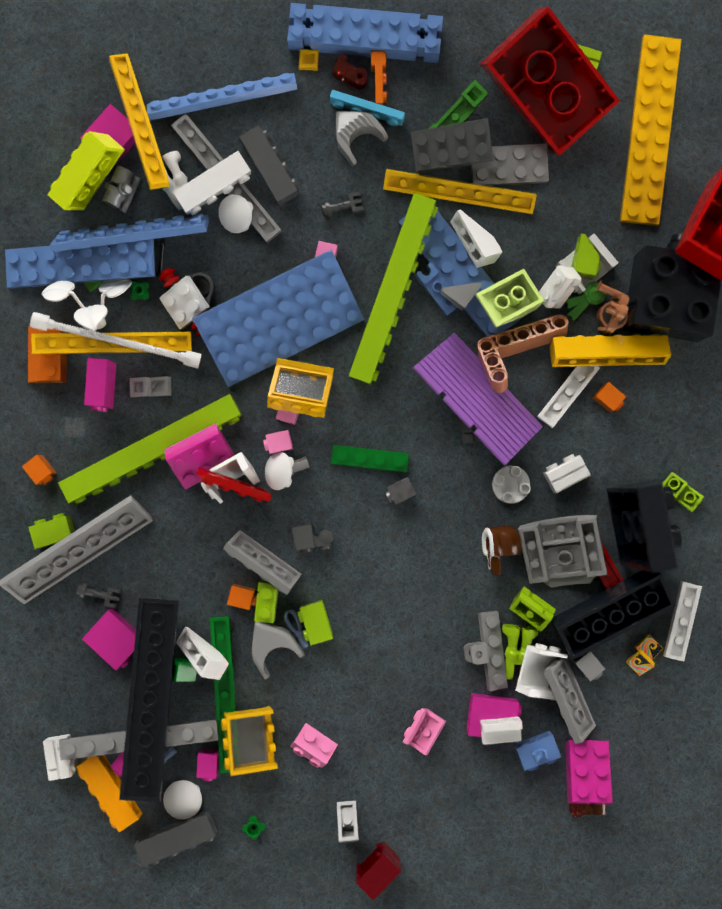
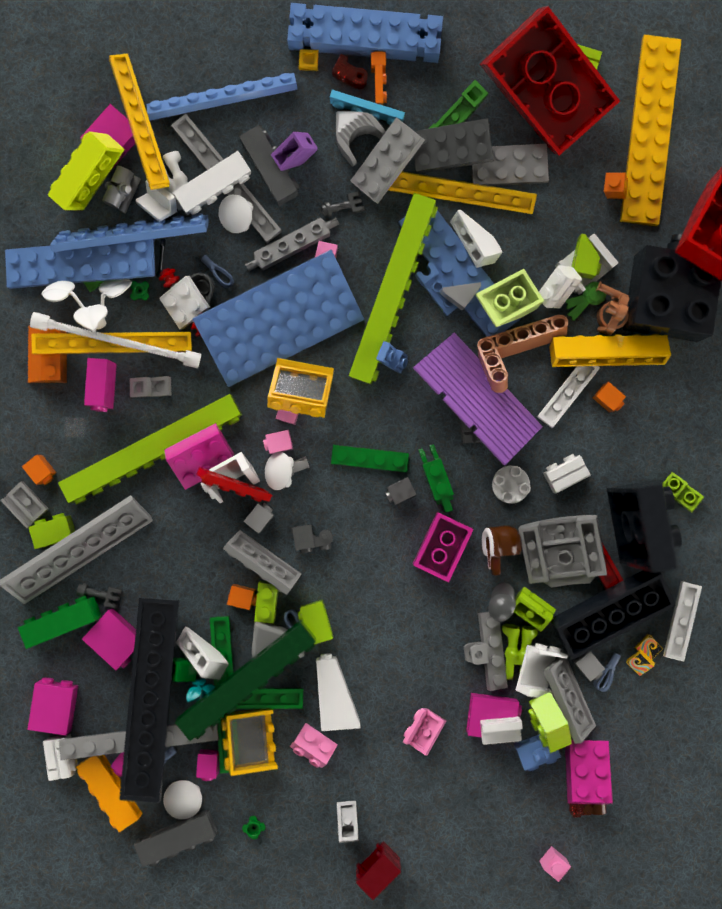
(24, 504): none -> light grey plate
(53, 706): none -> dark pink brick
(59, 622): none -> green brick
(158, 203): none -> white panel
(198, 692): none -> teal plant
(213, 267): none -> sand blue piece
(245, 680): none -> dark green brick
(259, 517): none -> light grey brick
(274, 699): none -> green plate
(292, 244): none -> light grey plate
(297, 145): none -> medium lavender torso
(335, 700): none -> white slope
(387, 160): none -> light grey plate
(392, 357): none -> medium blue slope
(437, 479): none -> green hinge
(442, 547): none -> dark pink brick
(502, 602): none -> dark grey cap
(549, 722): none -> lime brick
(555, 864): none -> bright pink brick
(611, 668): none -> sand blue piece
(615, 185): none -> orange brick

